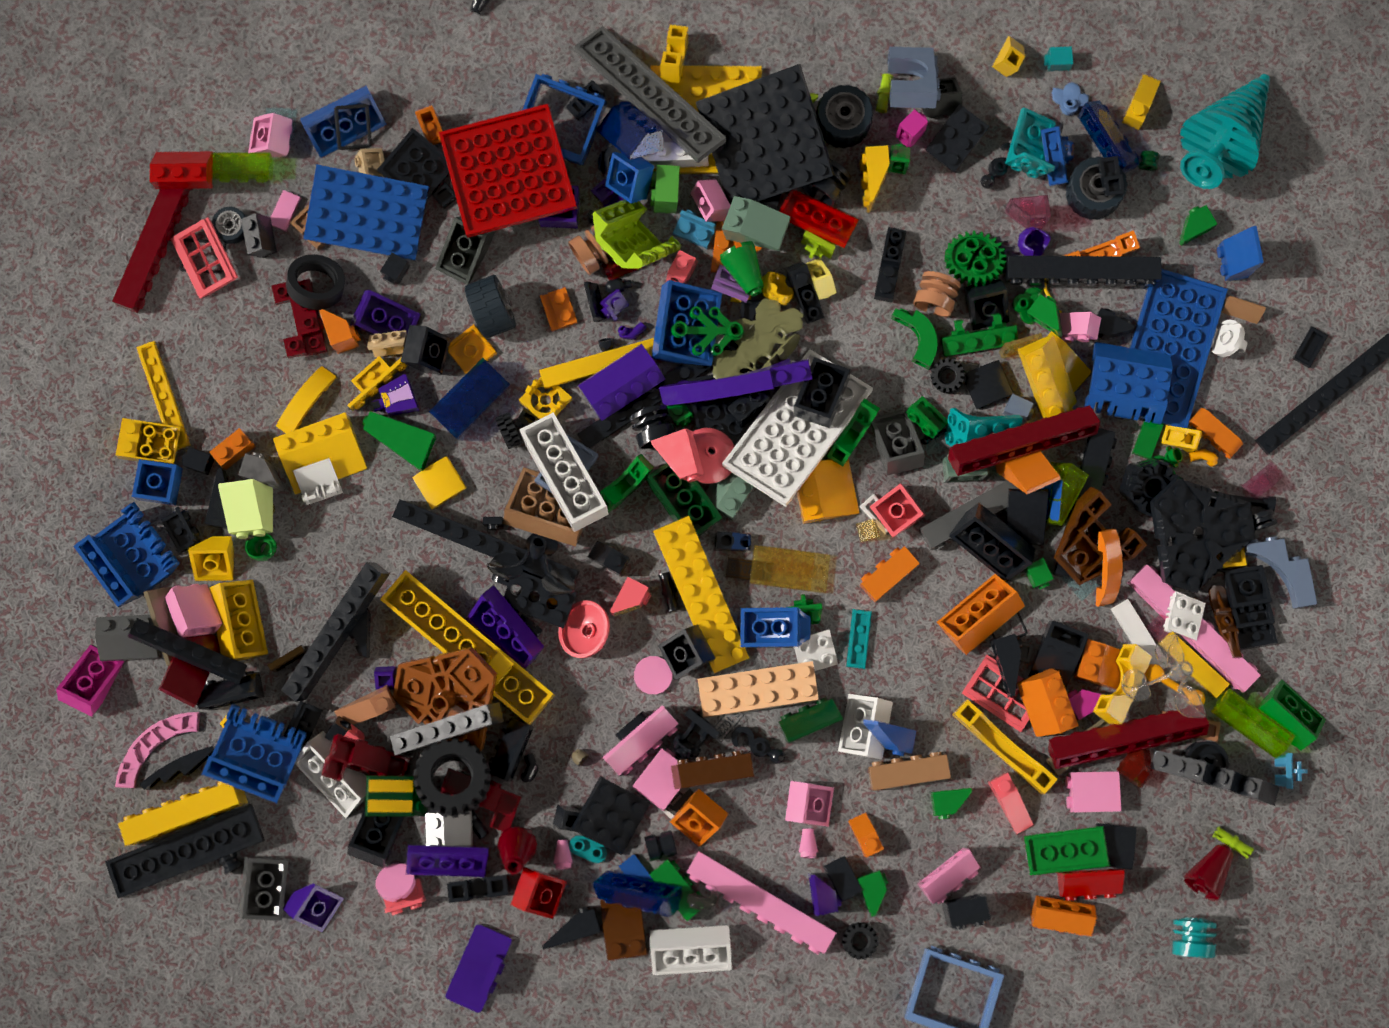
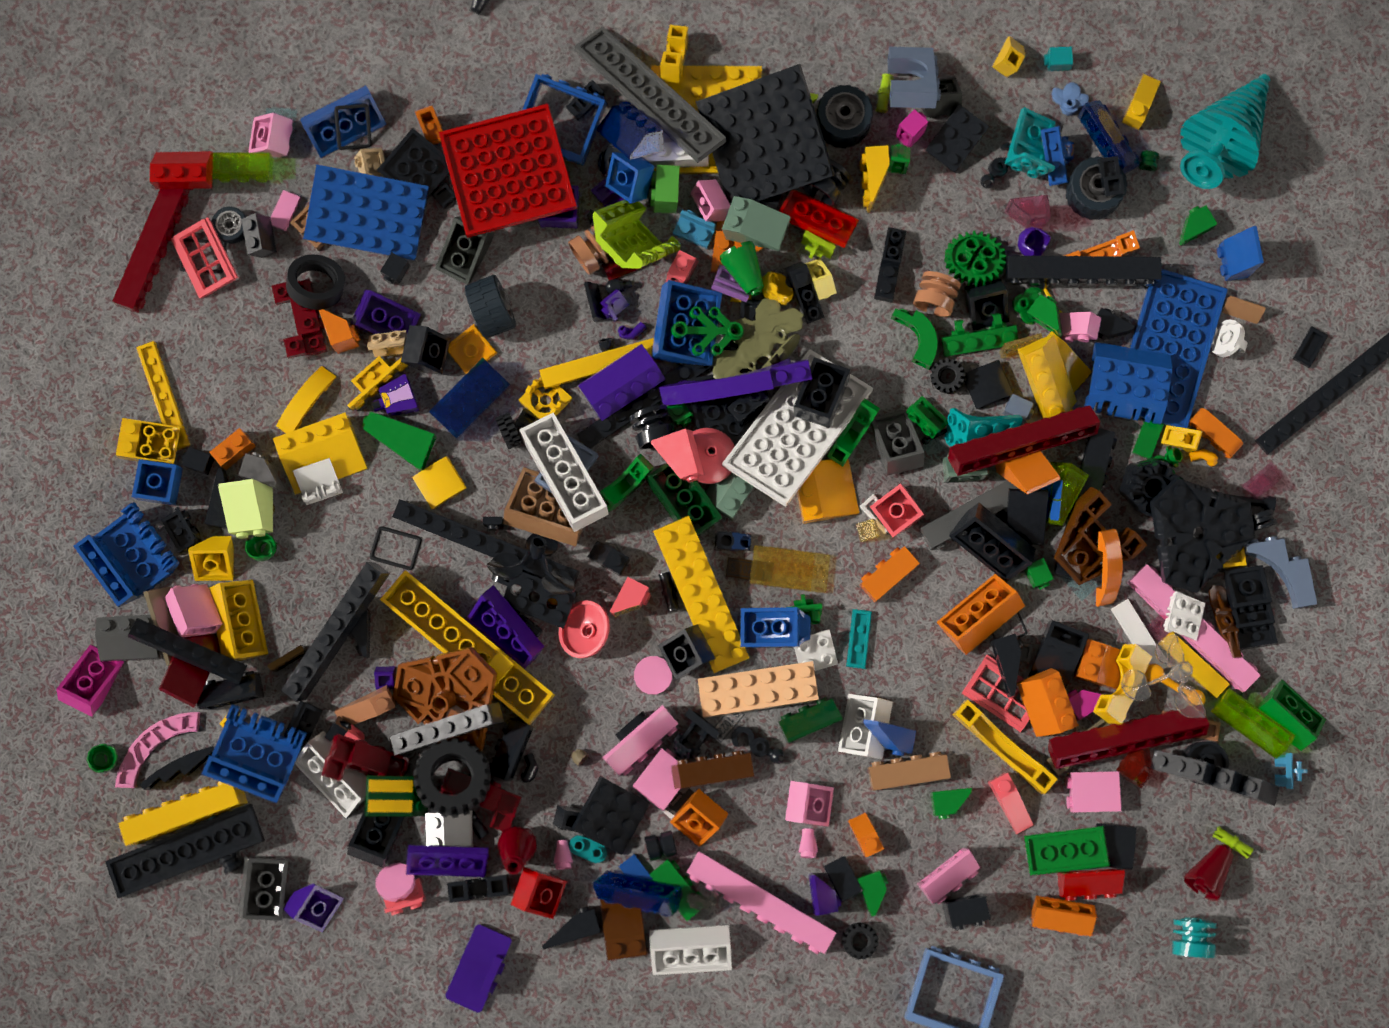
(96, 758): none -> green hair
(399, 533): none -> black piece
(558, 309): orange plate -> none

